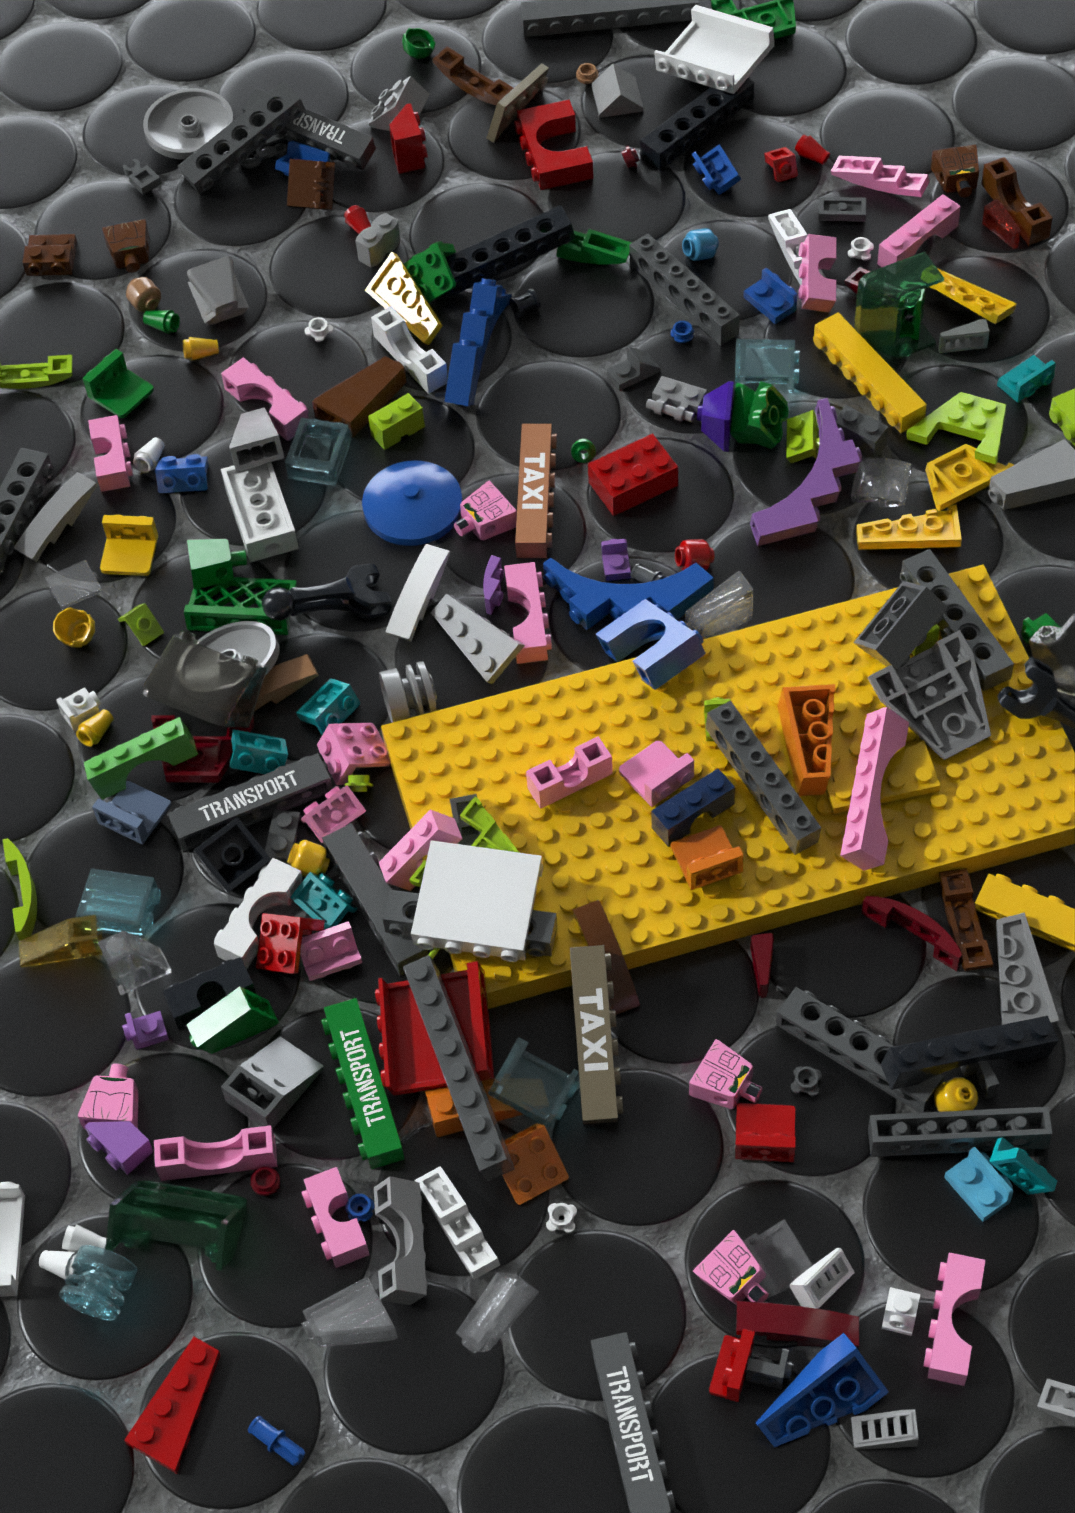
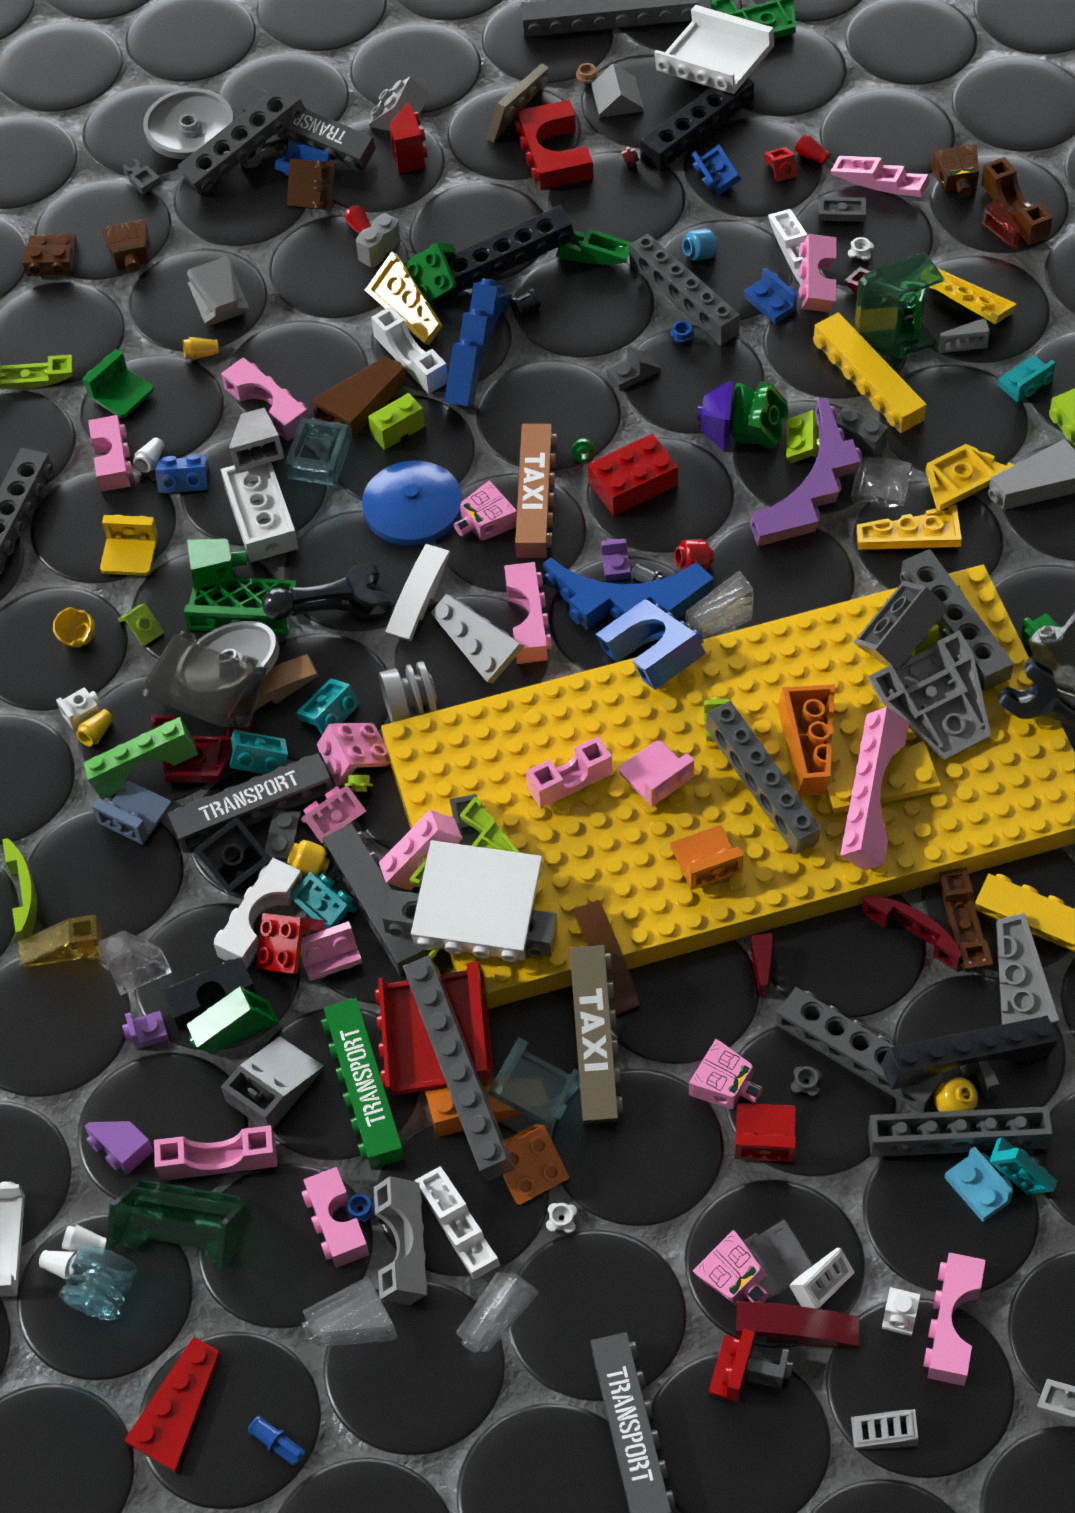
(55, 515): light grey slope -> none
(73, 584): clear piece -> none
(111, 1098): bright pink torso -> none
(120, 901): clear light blue brick -> none
(143, 294): medium nougat head -> none
(163, 320): green cone -> none
(265, 1181): dark red plate -> none
(318, 329): white plate -> none
(418, 43): green hair -> none
(468, 79): reddish brown slope -> none
(491, 585): medium lavender slope -> none
(675, 816): dark blue arch -> none
(678, 394): light grey plate -> none
(766, 362): clear light blue panel -> none
(826, 1389): blue wedge -> none
(937, 218): bright pink arch -> none
(968, 417): lime wing -> none

